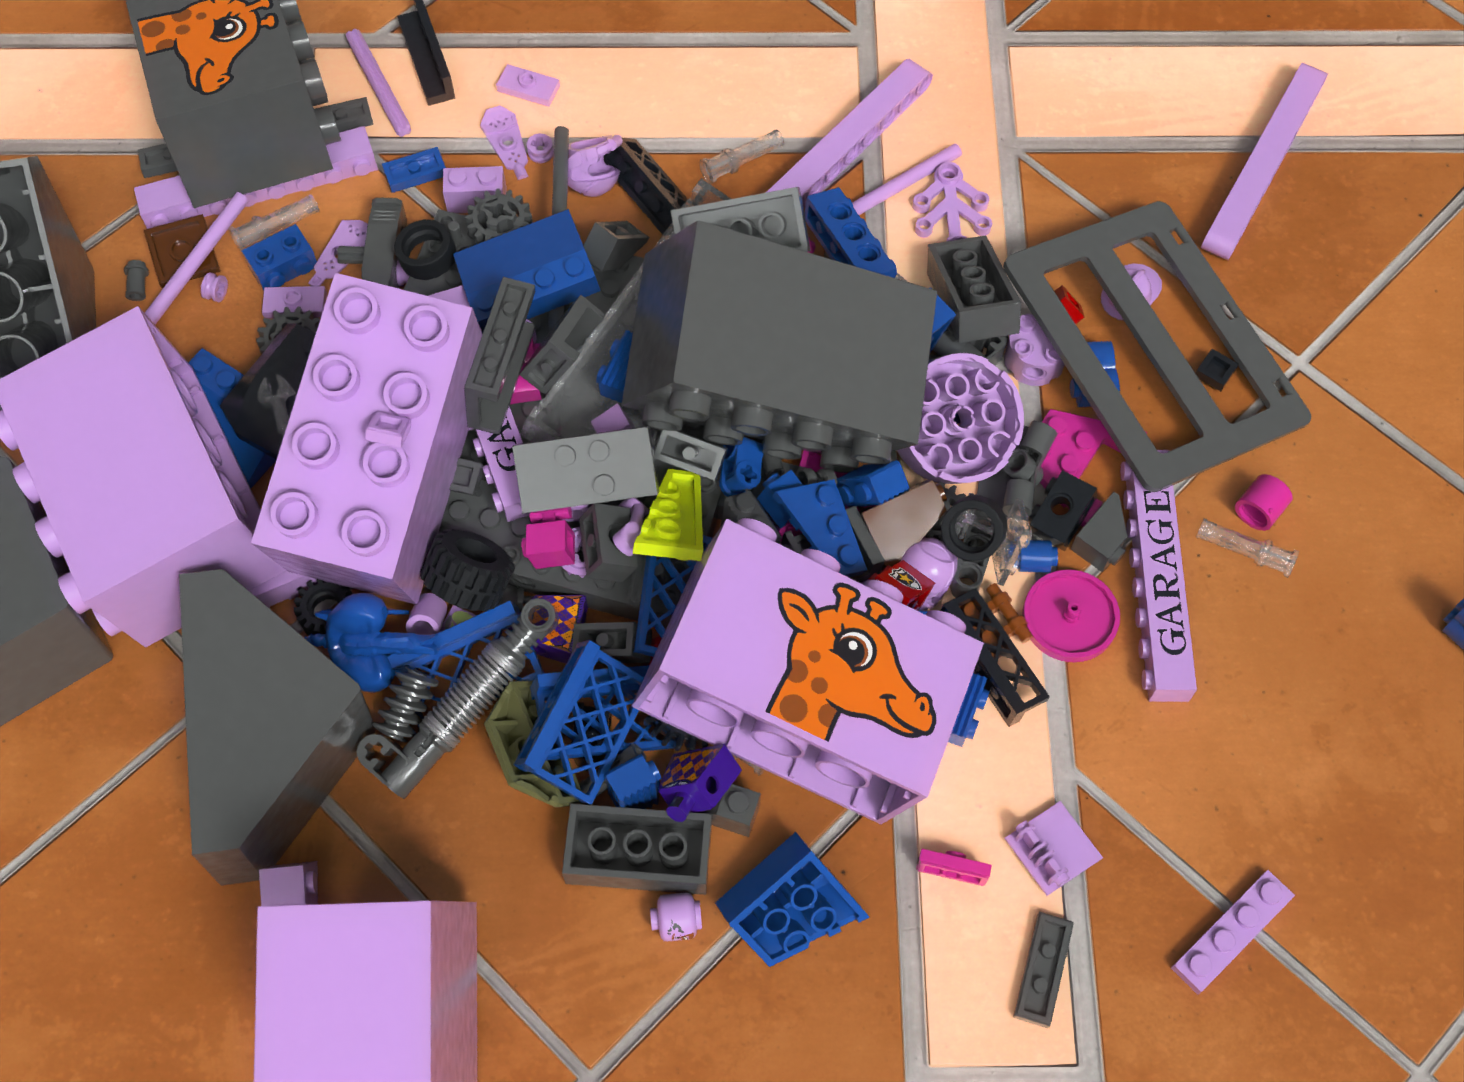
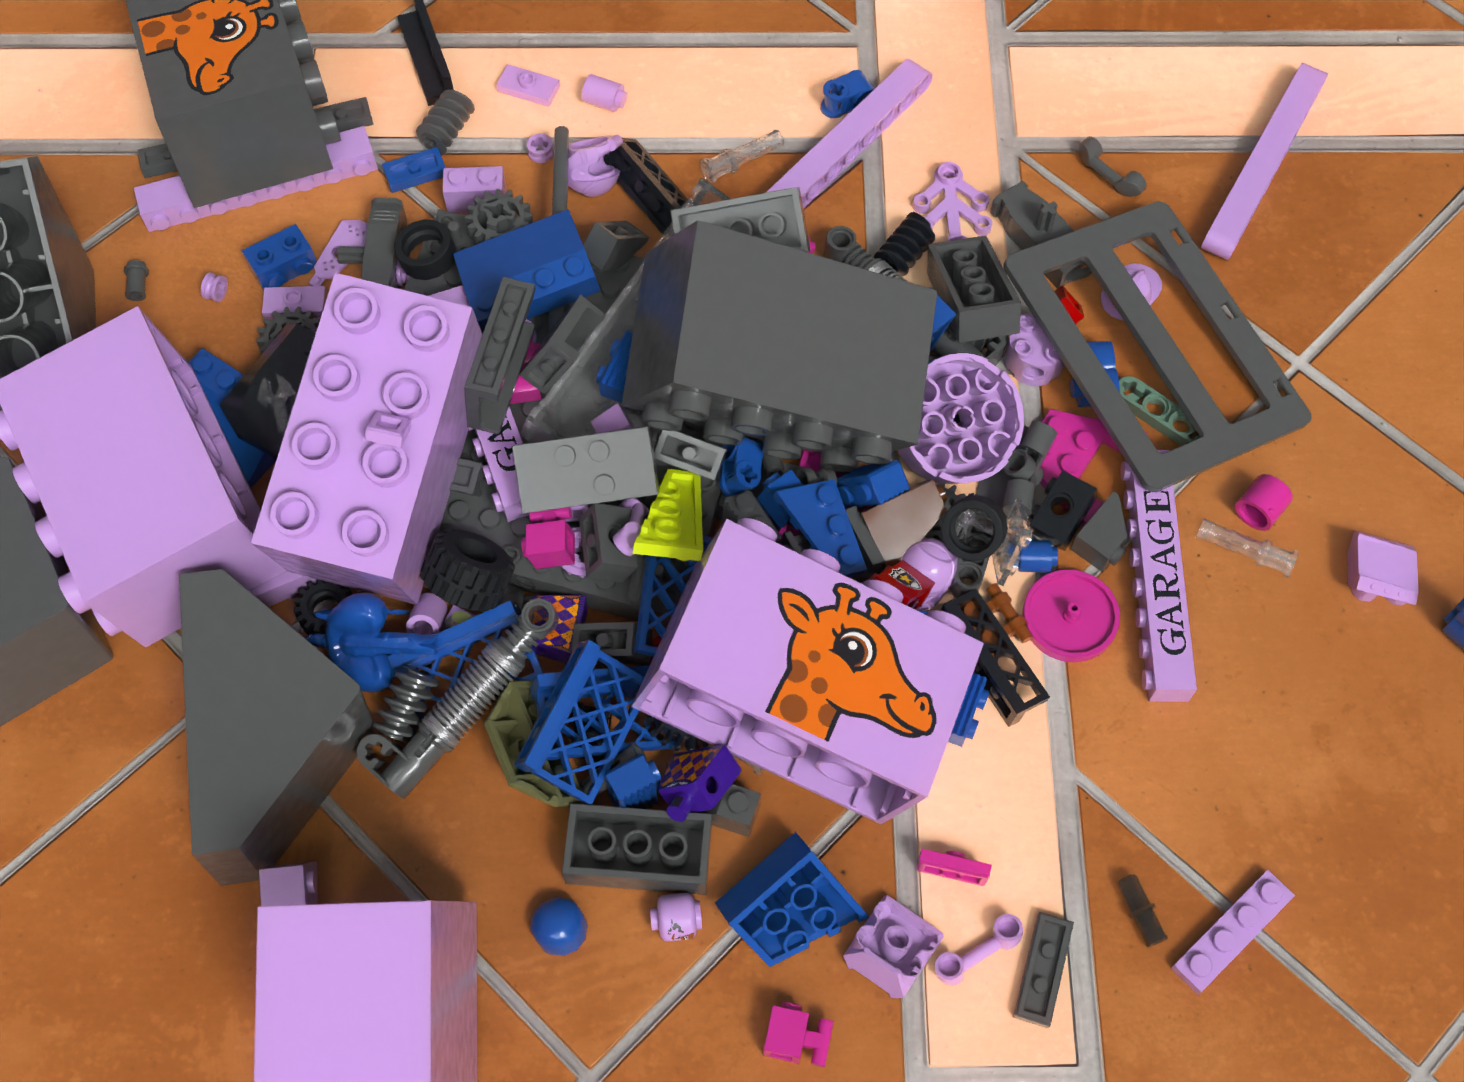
(172, 244): reddish brown plate -> none
(196, 257): lavender piece -> none
(261, 227): clear pin -> none
(378, 82): lavender axle -> none
(445, 120): none -> dark grey piece
(502, 126): lavender piece -> none
(558, 926): none -> blue hair
(603, 93): none -> lavender brick
(789, 1034): none -> dark pink brick
(845, 233): blue brick -> none
(846, 92): none -> blue piece
(892, 947): none -> lavender slope
(906, 179): lavender piece -> none
(907, 243): none -> black piece
(1007, 935): none -> lavender bar
(1033, 221): none -> dark grey piece
(1053, 848): lavender hinge -> none
(1129, 185): none -> dark grey bar
(1142, 910): none -> clear smoke axle
(1161, 422): none -> sand green beam
(1216, 370): black plate -> none
(1382, 569): none -> lavender slope

